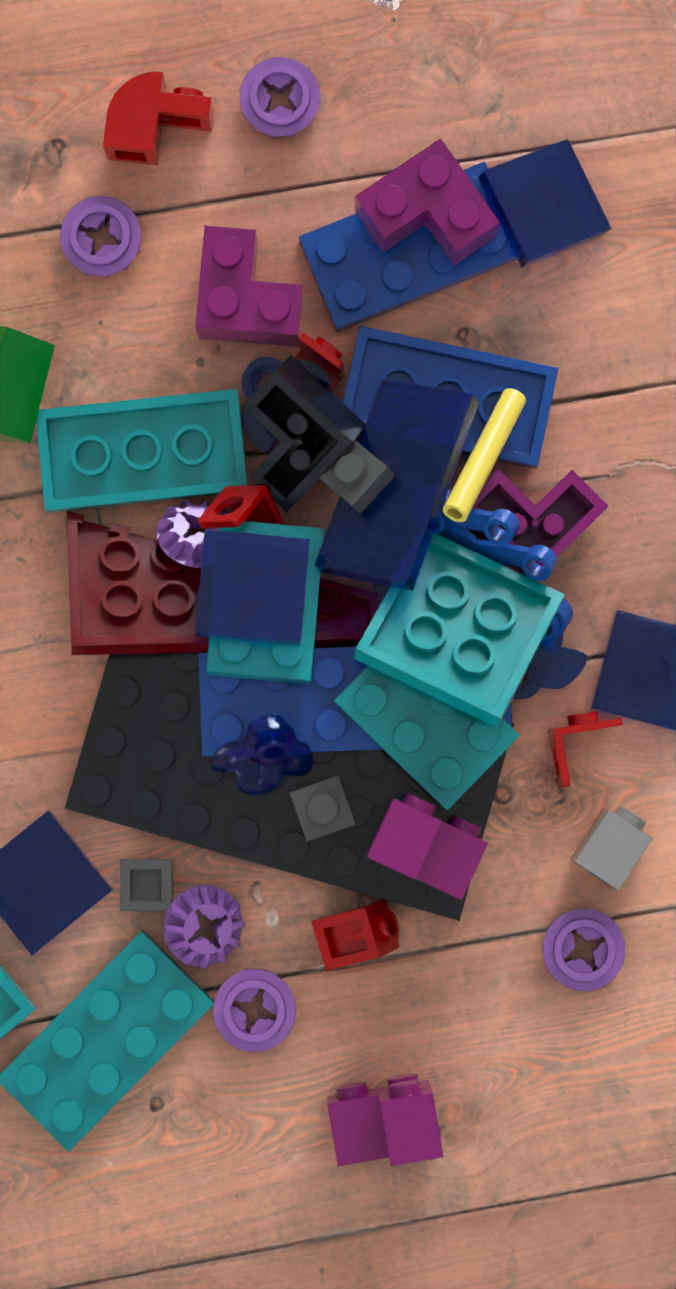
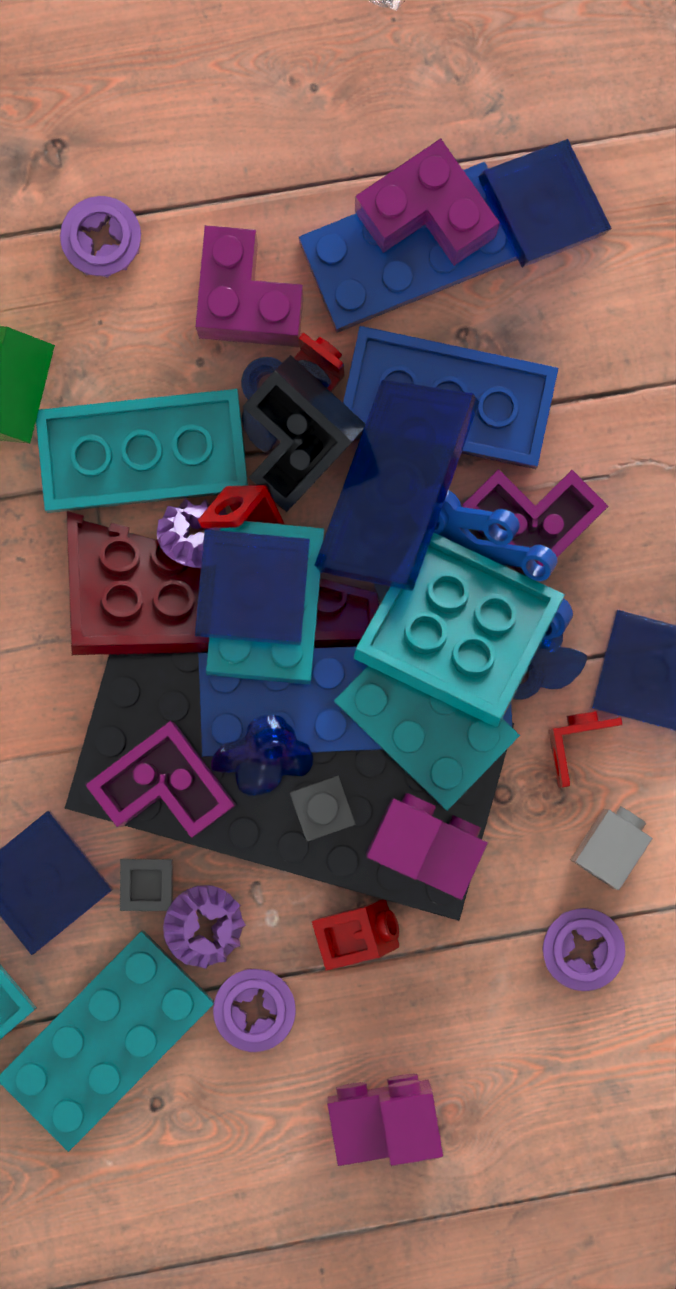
(142, 109): red brick -> none
(165, 769): none -> magenta brick
(279, 75): medium lavender gear -> none
(357, 476): dark grey plate -> none
(484, 455): light yellow piece -> none

